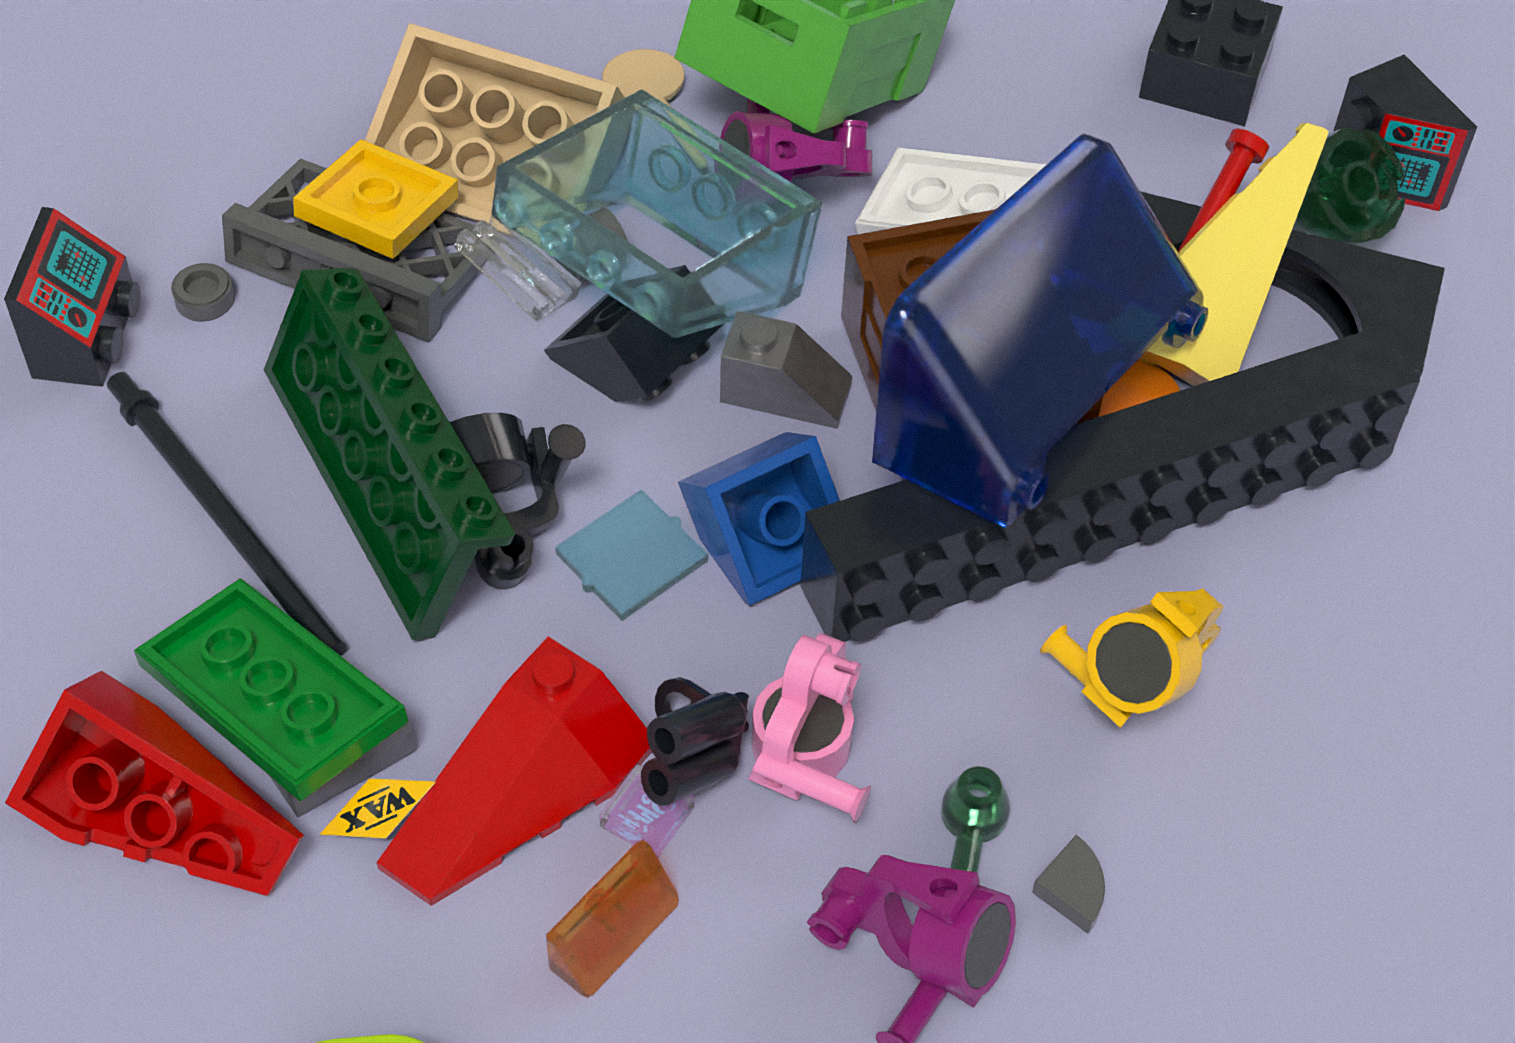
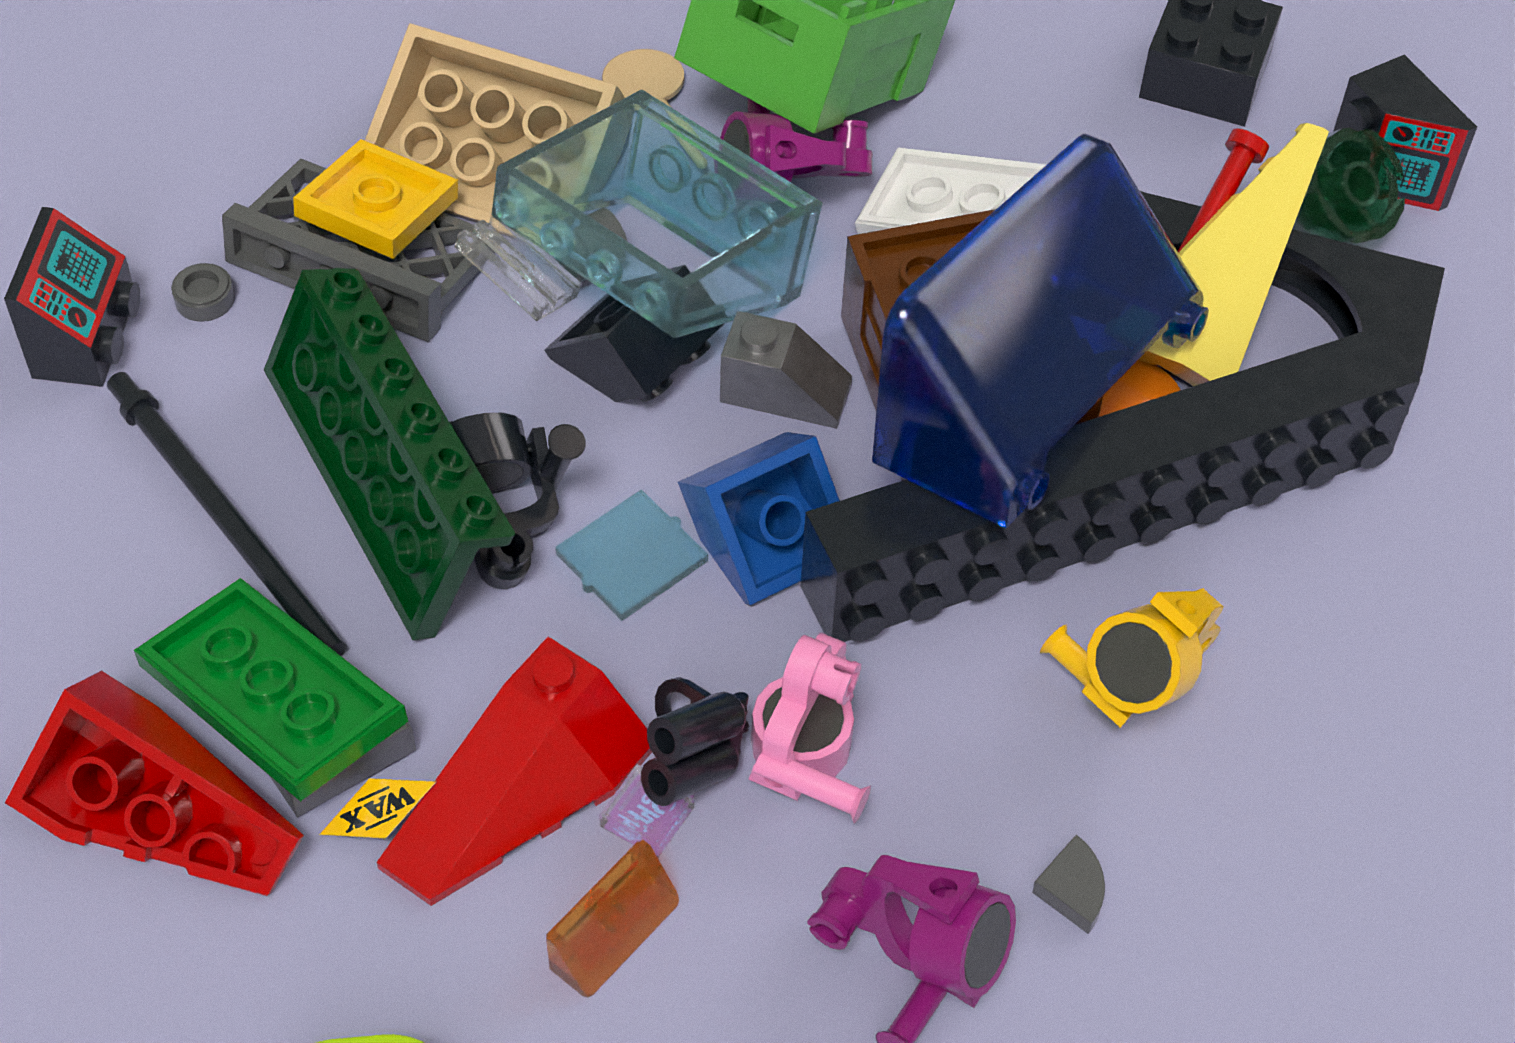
(974, 817): clear green bar -> none

